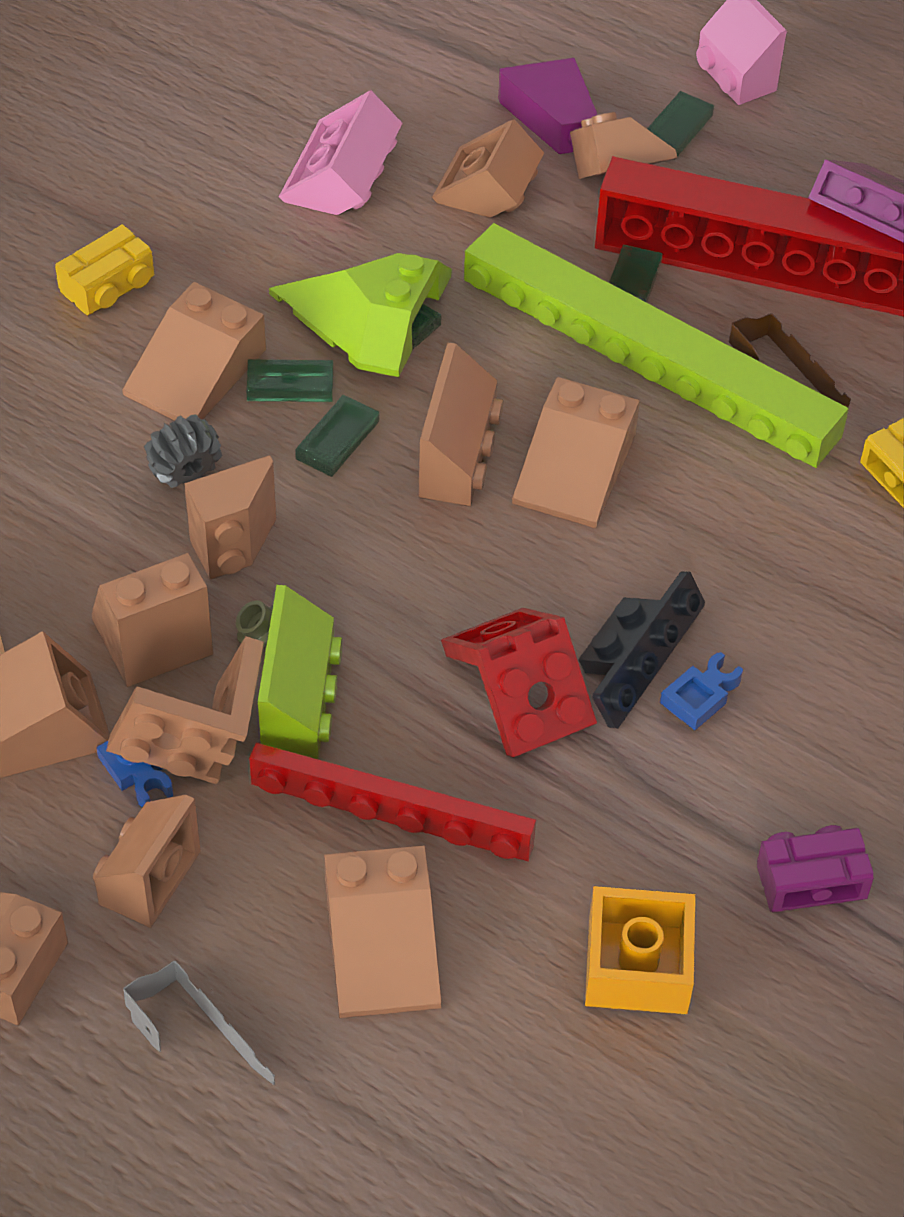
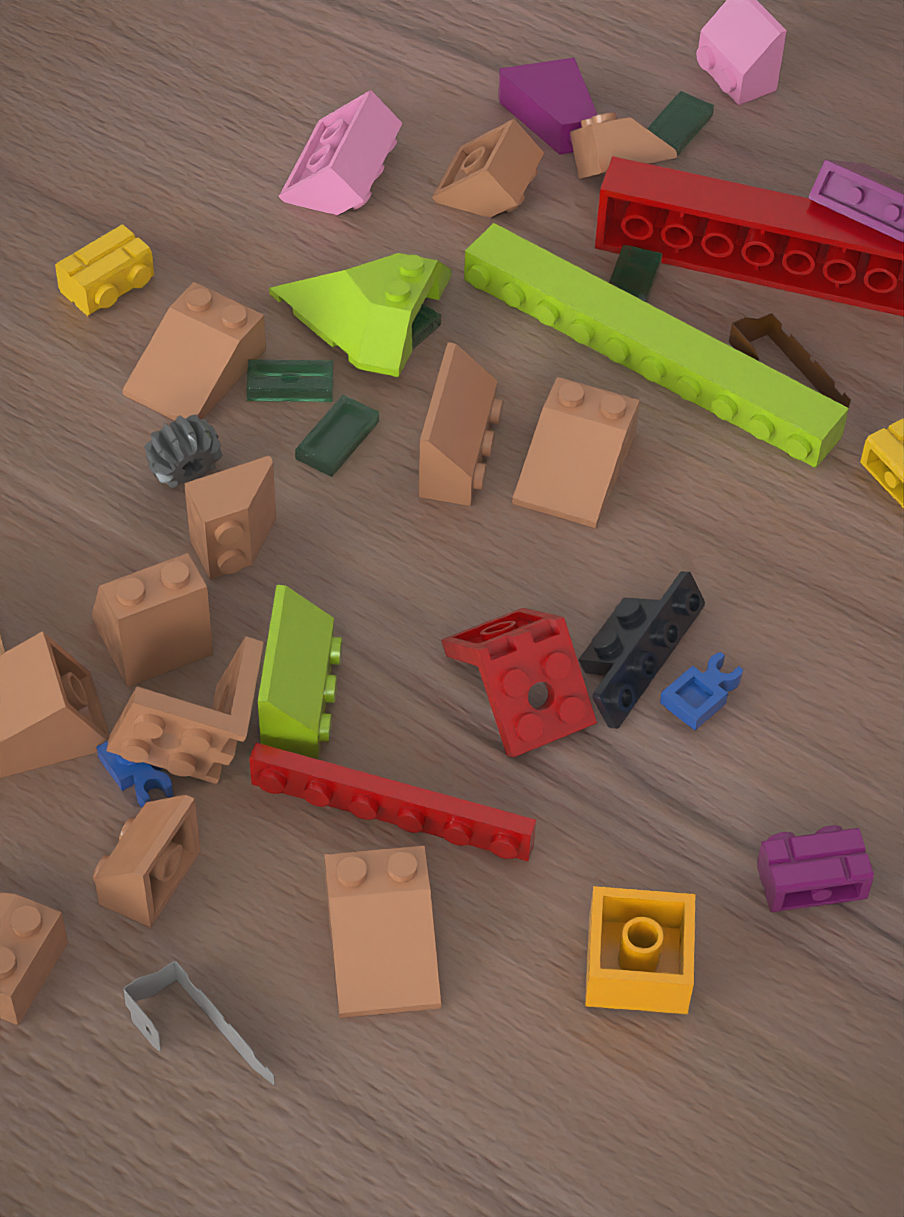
(254, 621): olive plate -> none

